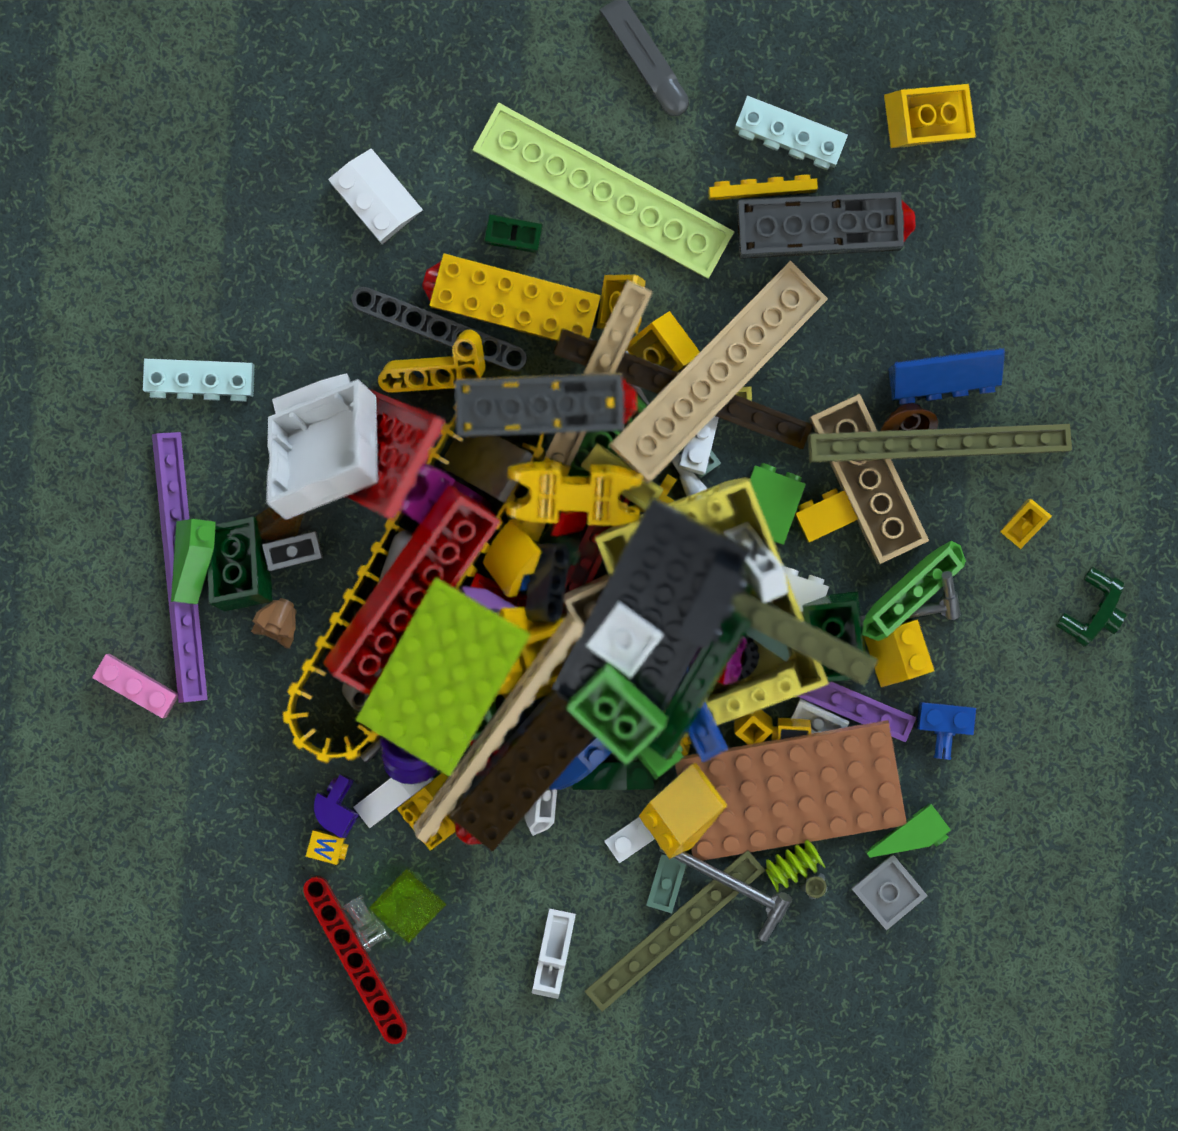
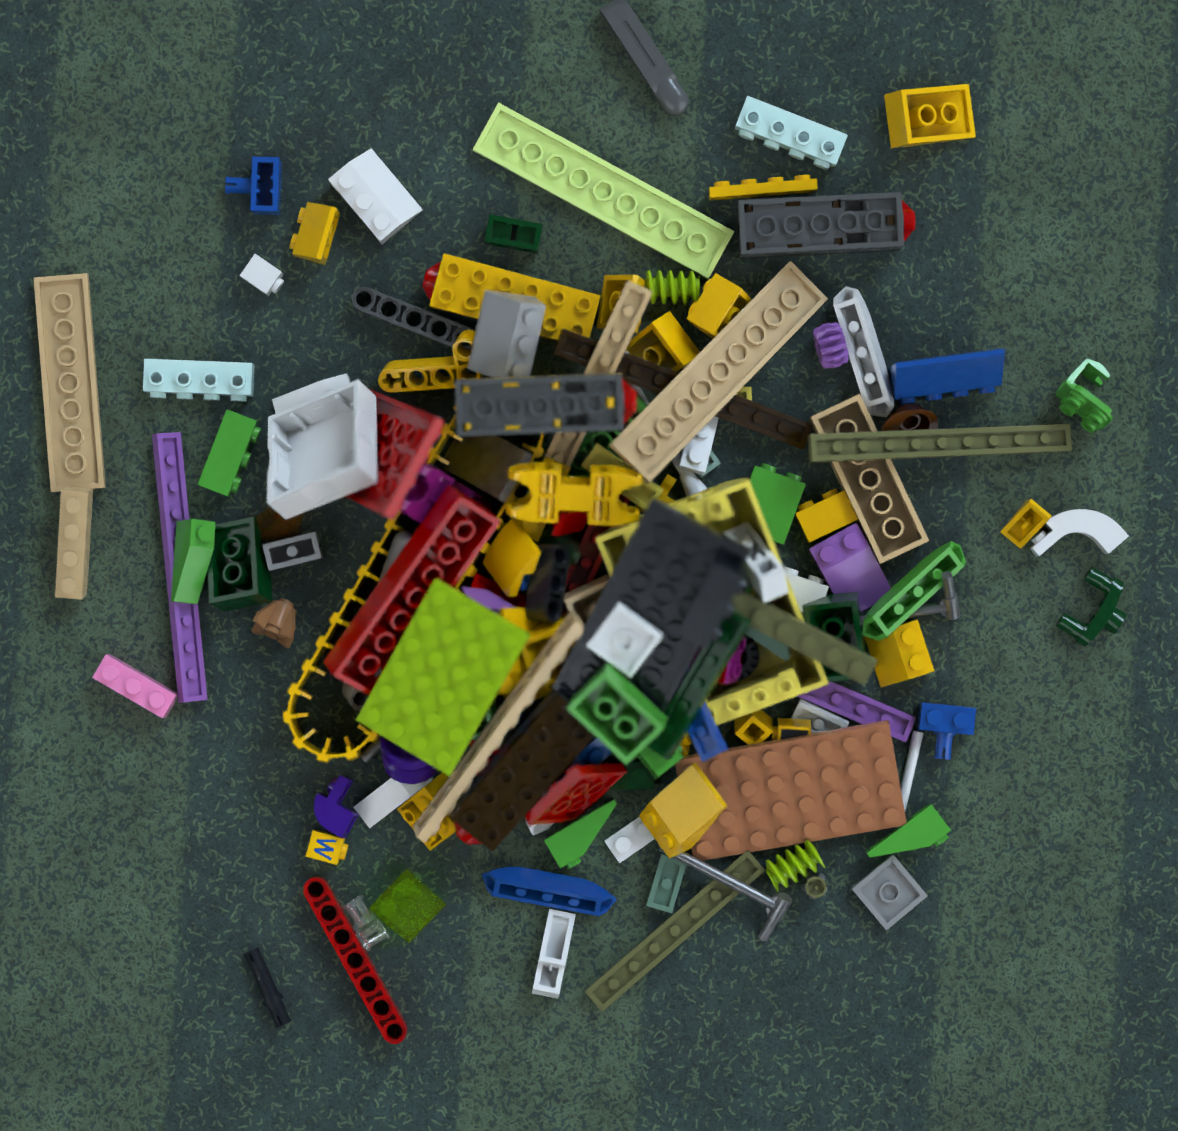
(69, 381): none -> tan plate
(74, 542): none -> tan brick
(229, 453): none -> bright green brick
(262, 185): none -> blue brick
(262, 275): none -> white brick
(267, 987): none -> black pin
(315, 232): none -> yellow slope
(506, 334): none -> light grey slope
(548, 890): none -> blue brick
(574, 839): none -> bright green slope
(575, 793): none -> red plate
(673, 287): none -> lime piece
(717, 305): none -> yellow slope
(830, 345): none -> medium lavender gear
(850, 566): none -> medium lavender slope
(864, 352): none -> white brick
(910, 766): none -> white bar
(1079, 401): none -> bright green piece
(1095, 525): none -> white arch

